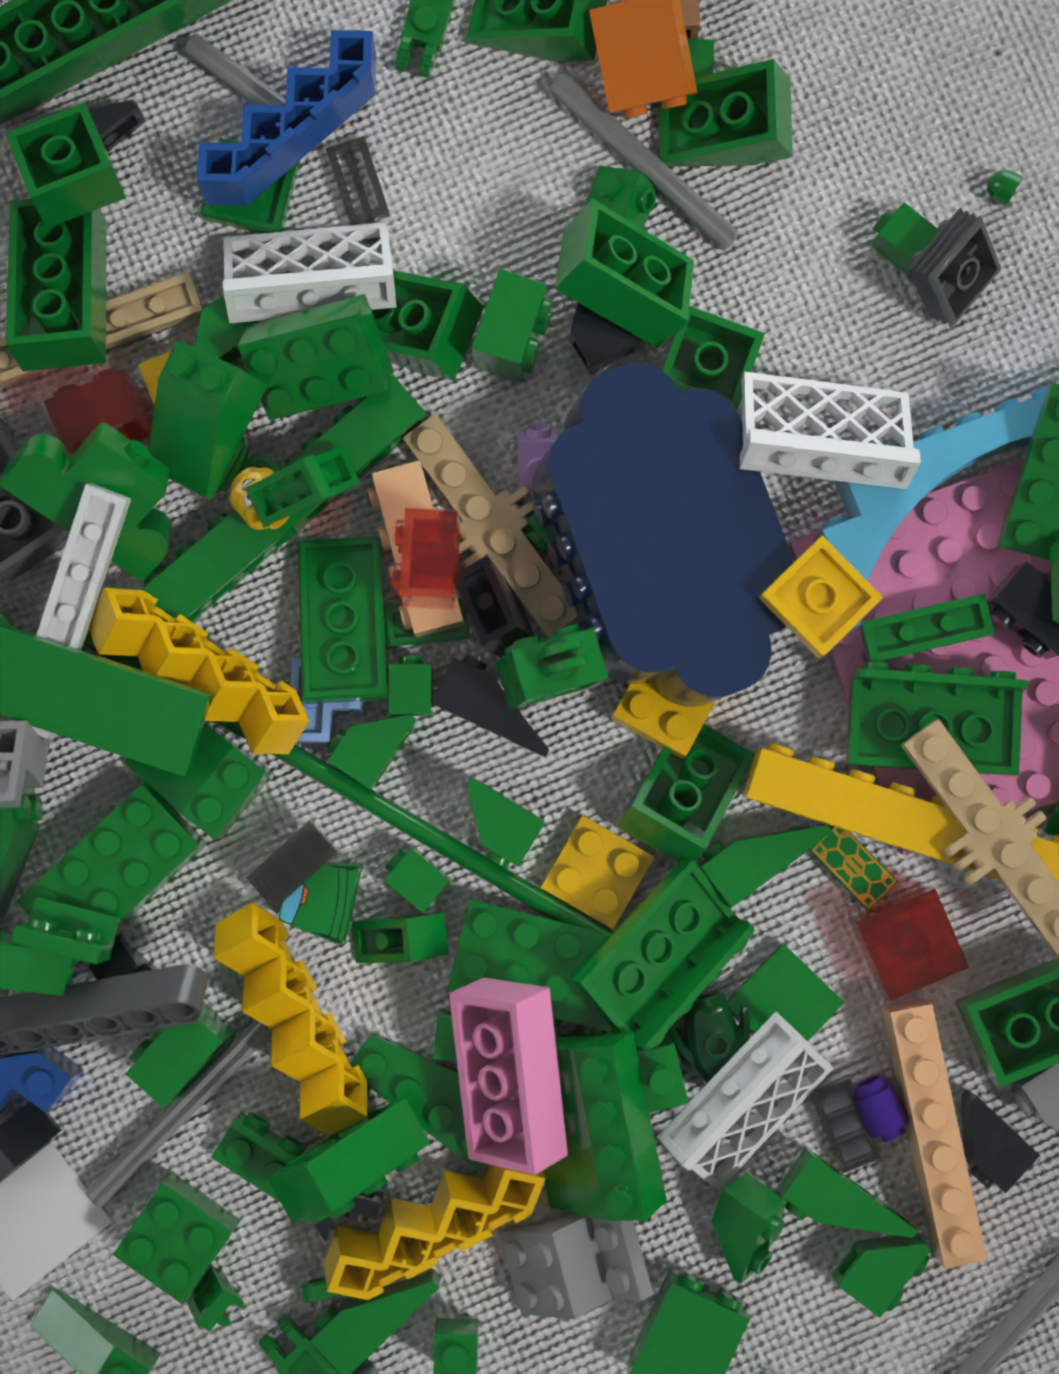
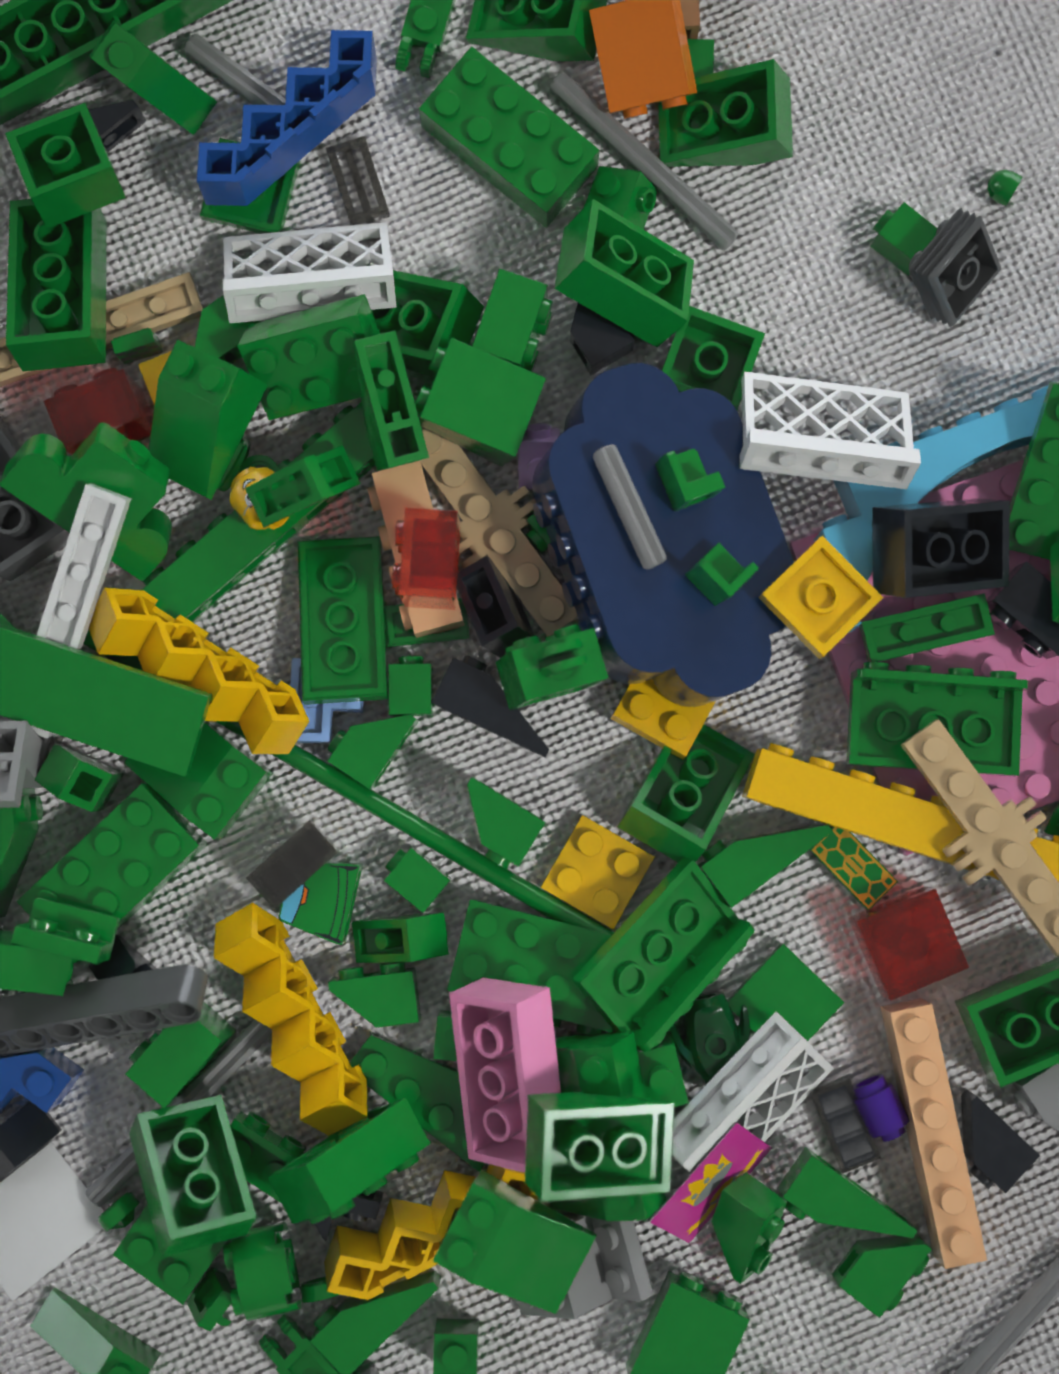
(78, 778): none -> green slope
(119, 1213): none -> green tile
(136, 345): none -> green tile
(152, 78): none -> green slope
(192, 1175): none -> green brick
(263, 1272): none -> green brick
(381, 996): none -> green slope
(388, 402): none -> green slope
(478, 401): none -> green slope
(509, 137): none -> green brick
(514, 1245): none -> green slope
(597, 1145): none -> green slope
(629, 506): none -> light grey axle
(687, 479): none -> green panel
(698, 1196): none -> dark pink sticker
(719, 574): none -> green panel
(940, 547): none -> black brick

